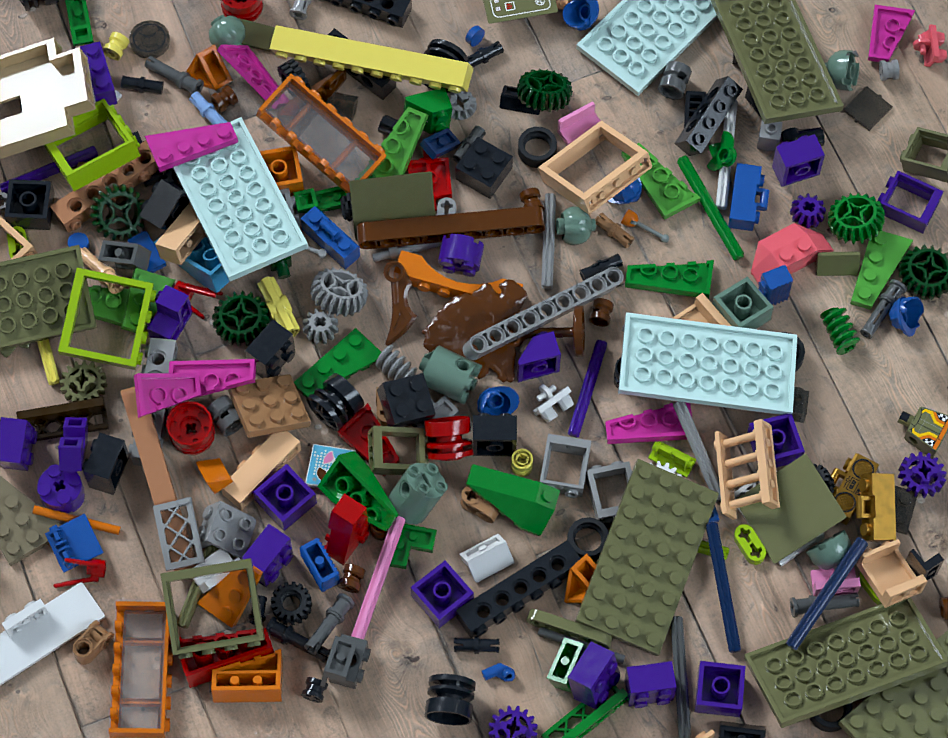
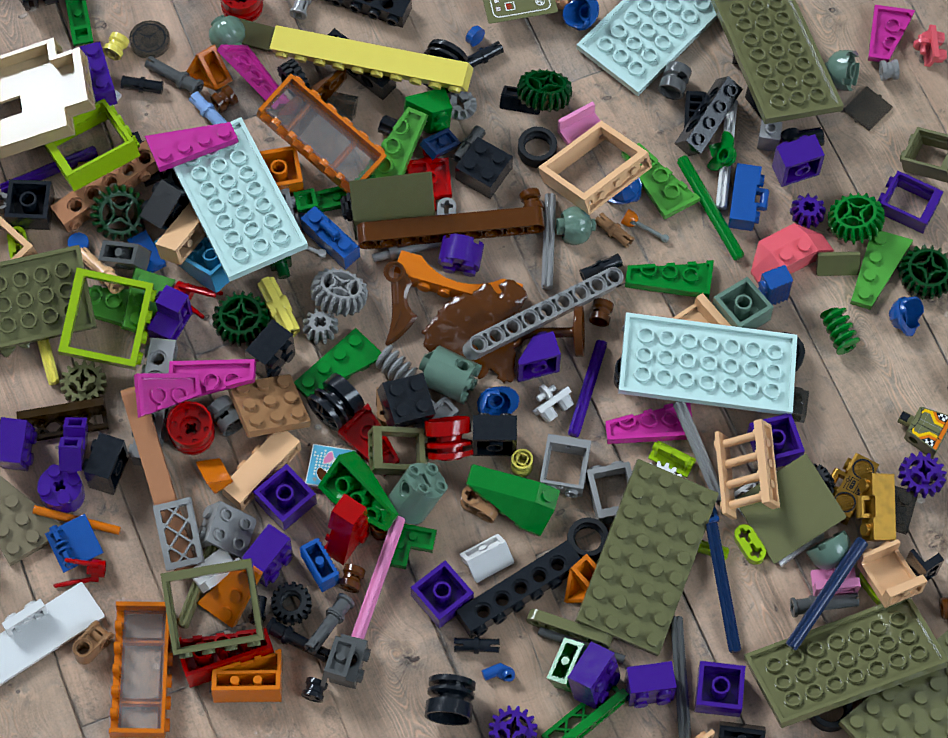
(886, 302): dark grey pin -> none

